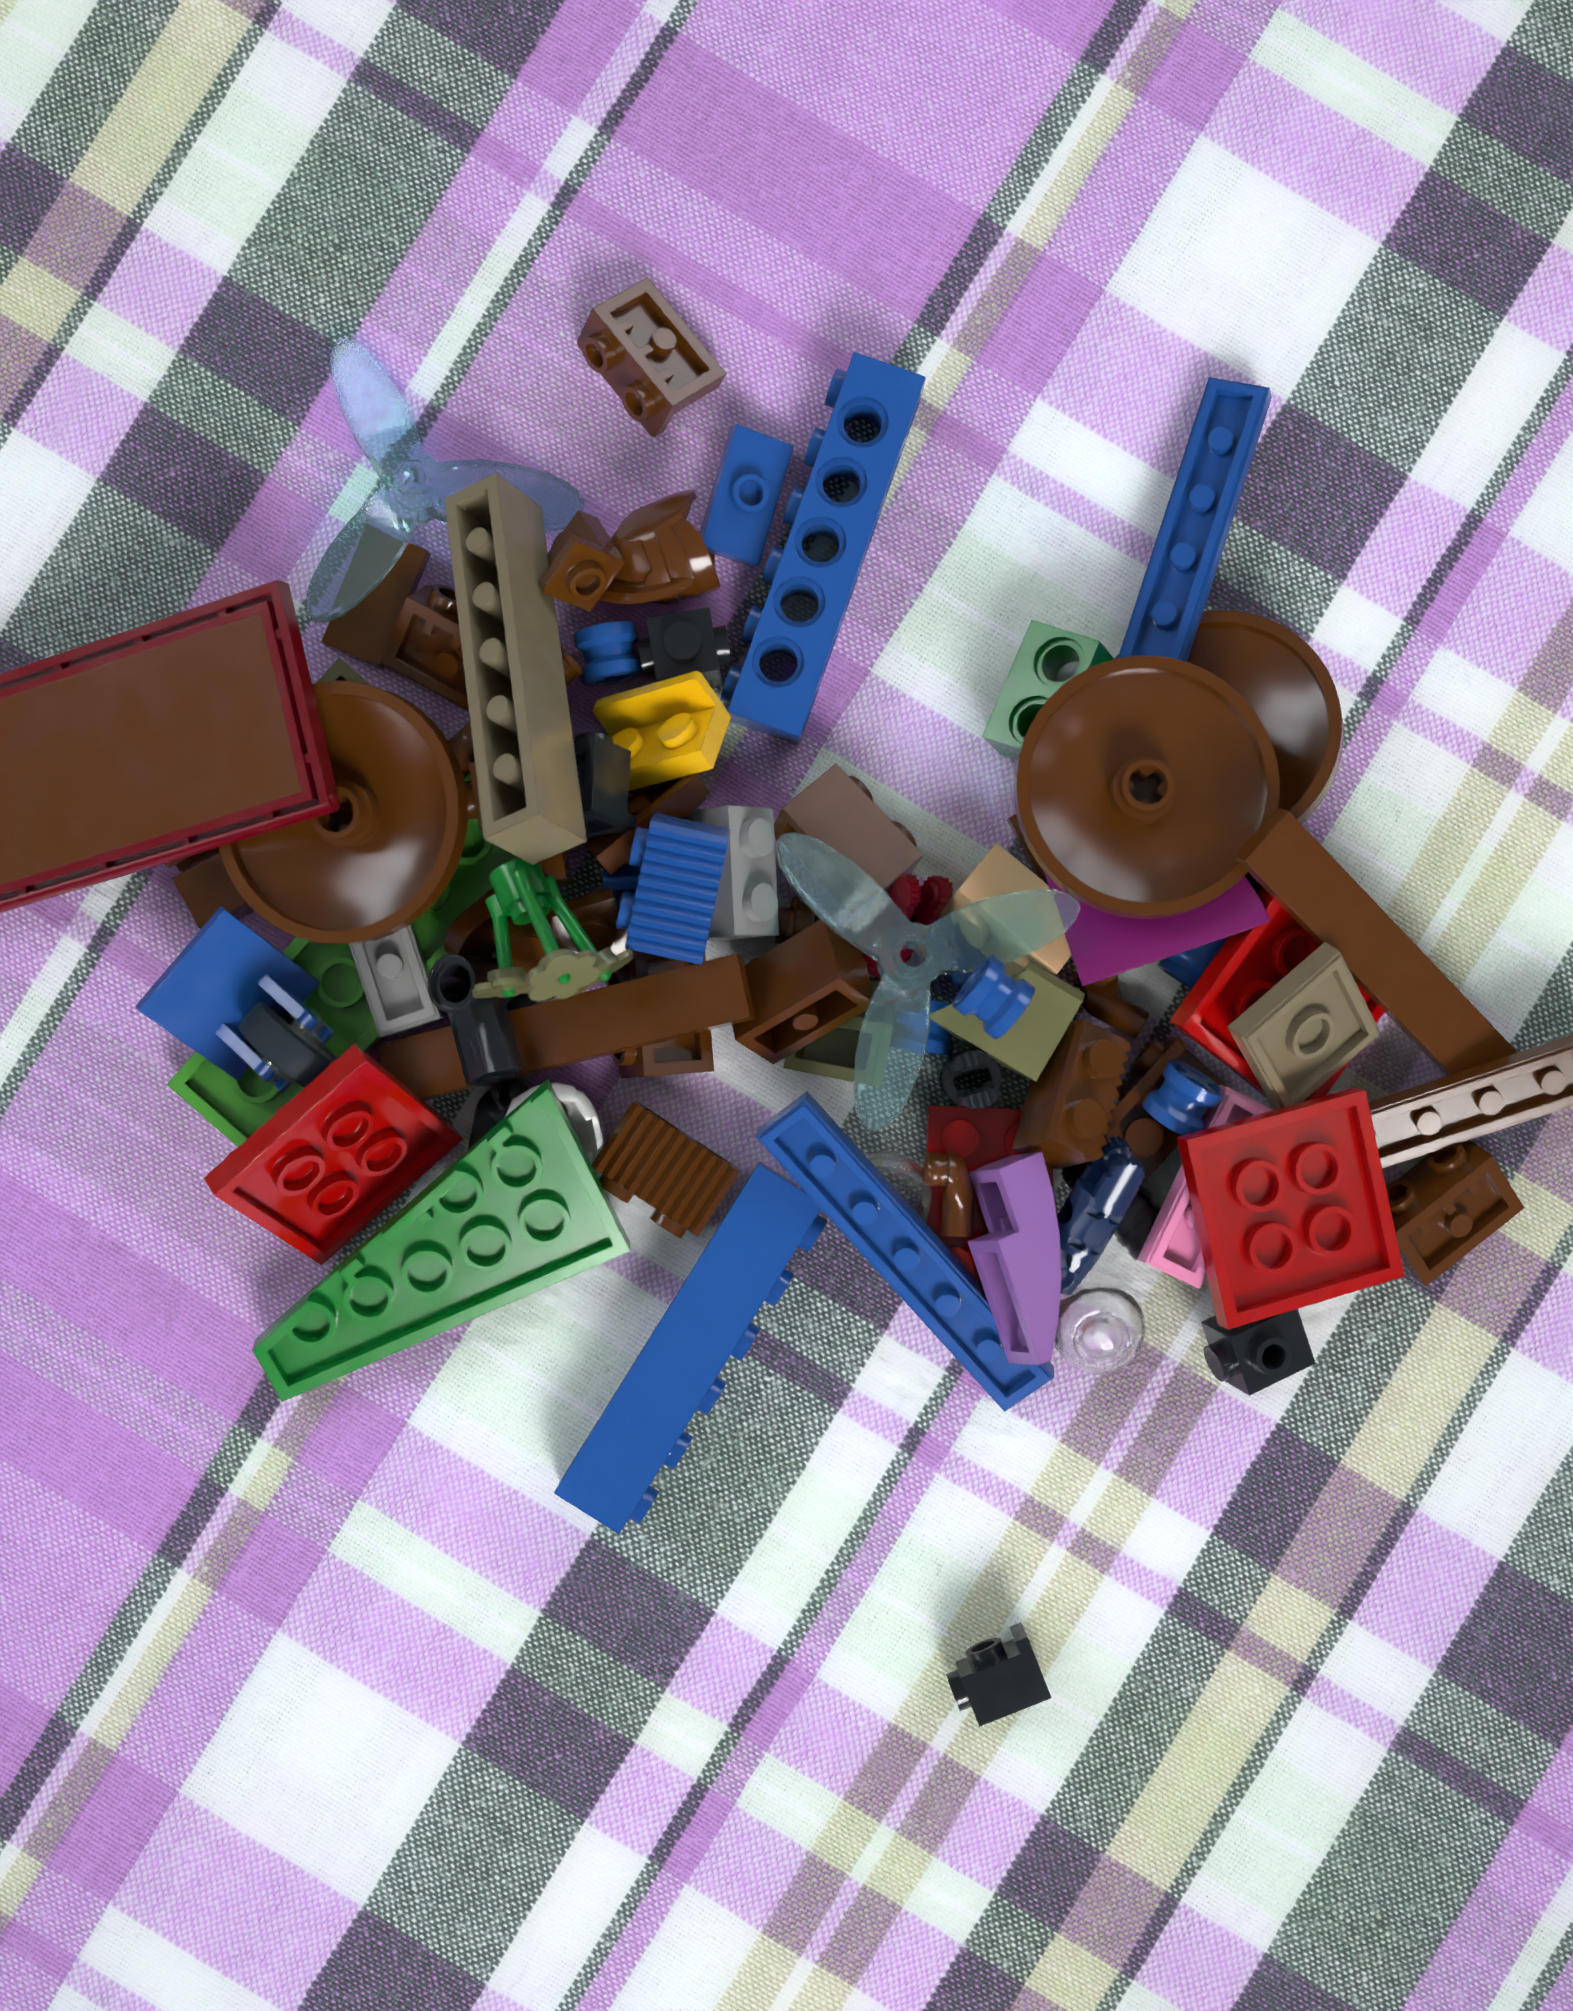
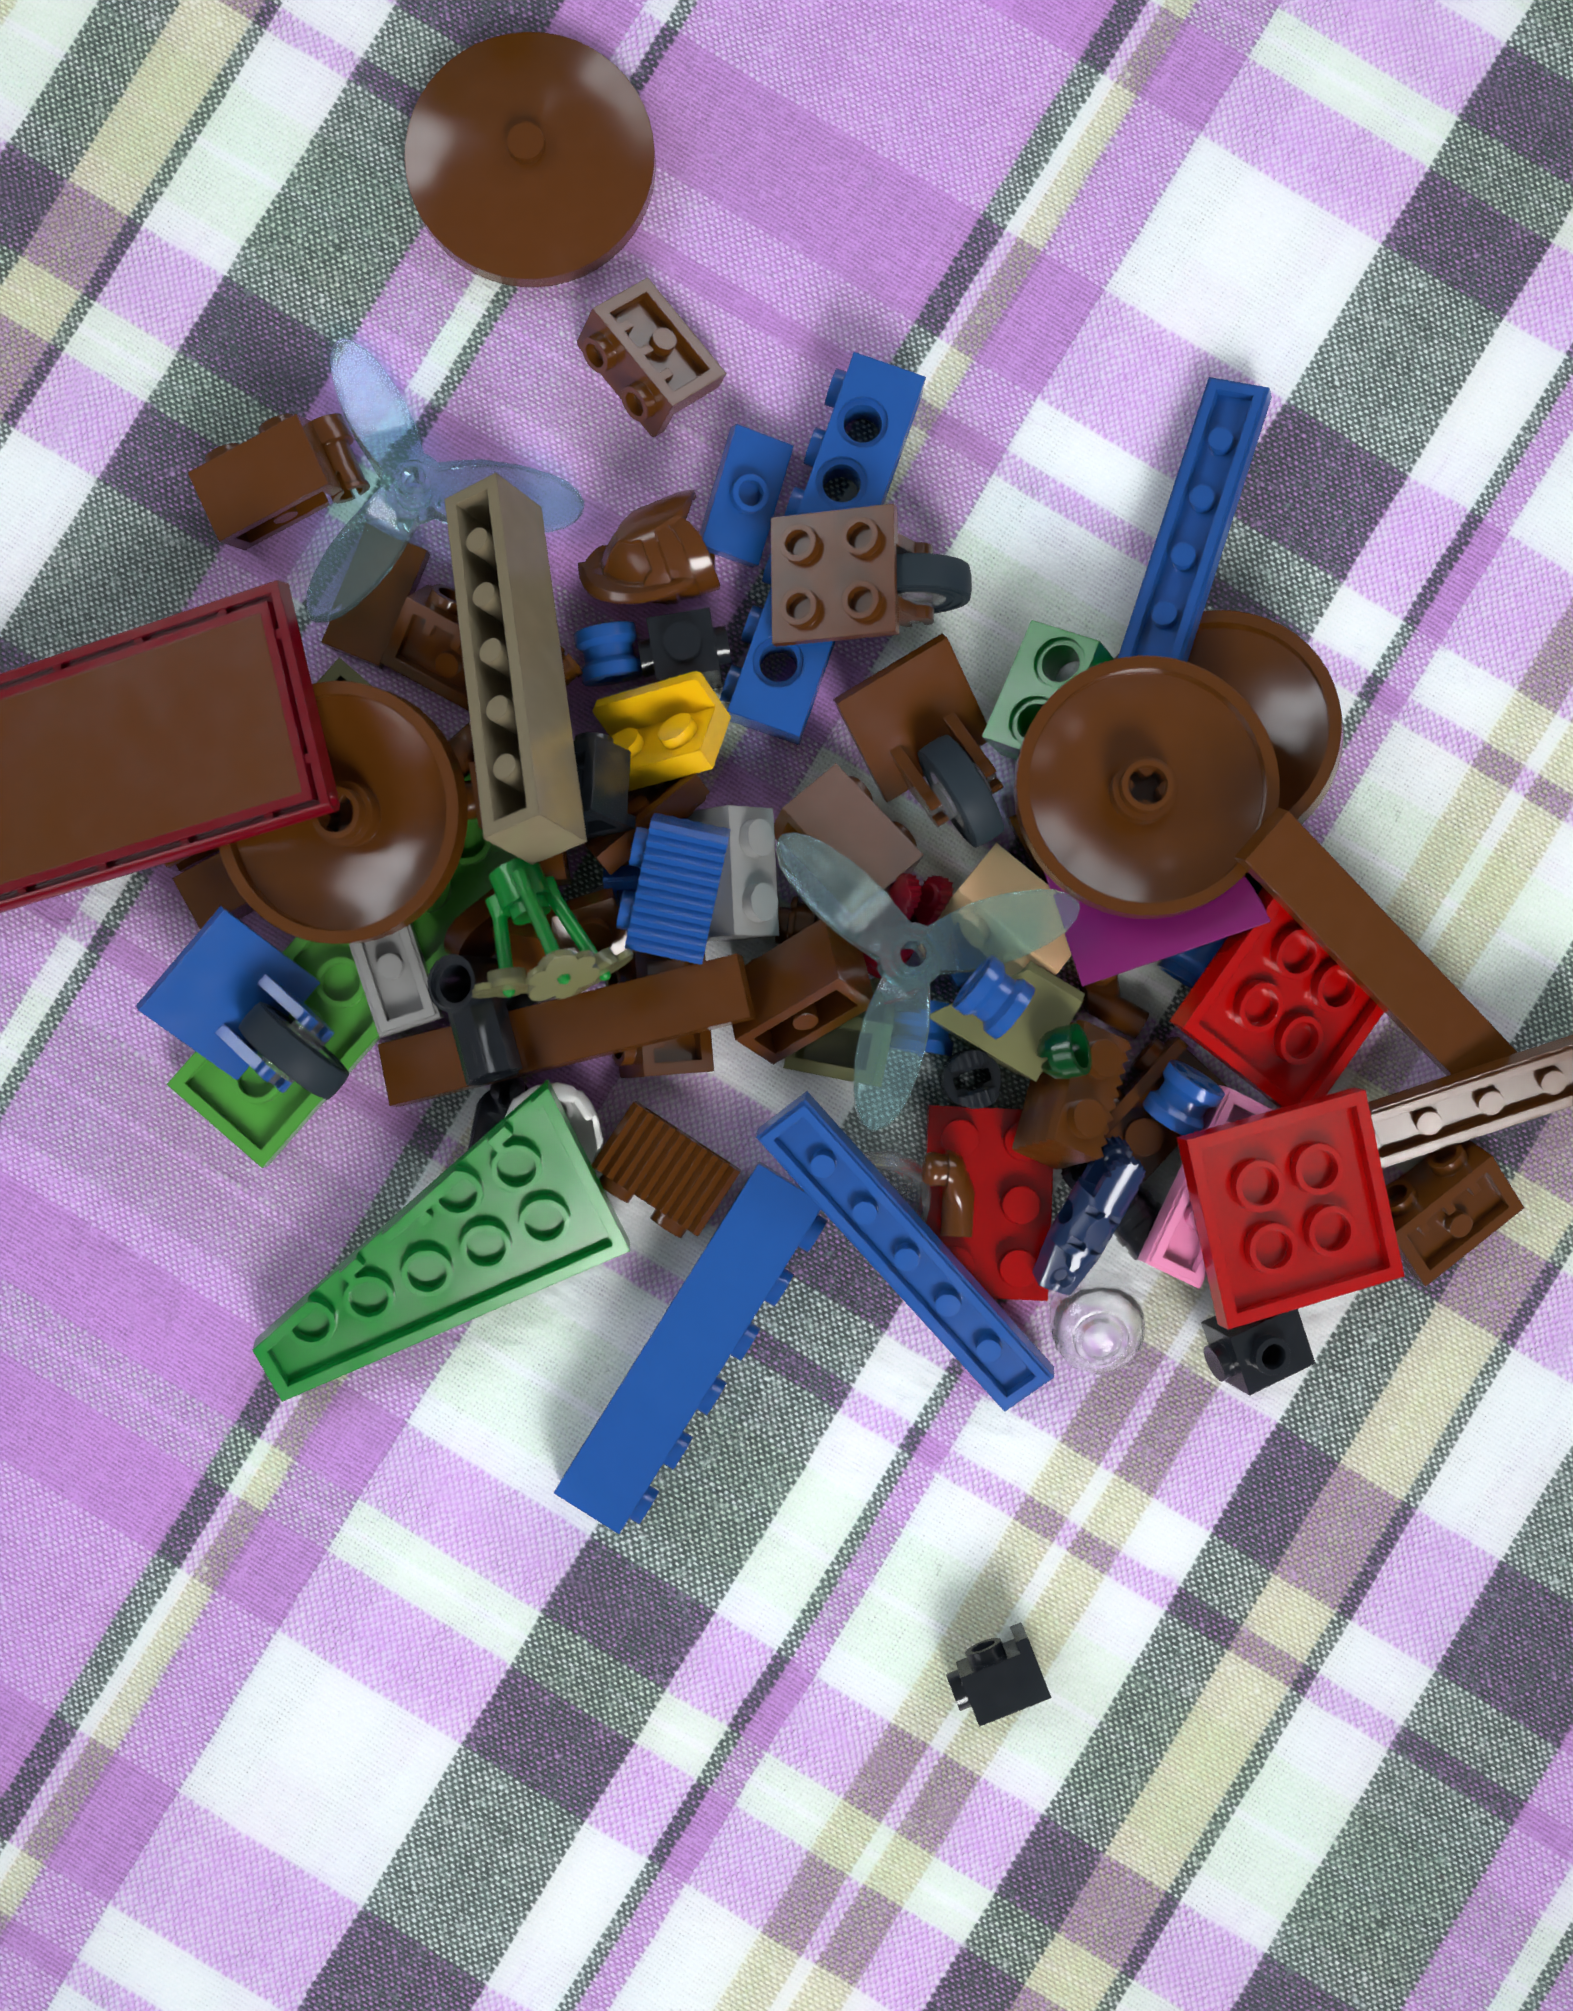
(277, 477): none -> reddish brown hinge
(334, 1156): red plate -> none
(530, 159): none -> reddish brown dish
(581, 563): reddish brown bracket -> none
(856, 577): none -> reddish brown plate
(927, 723): none -> reddish brown plate
(1019, 1254): medium lavender slope -> none
(1066, 1052): none -> dark green hinge
(1305, 1028): dark tan plate -> none

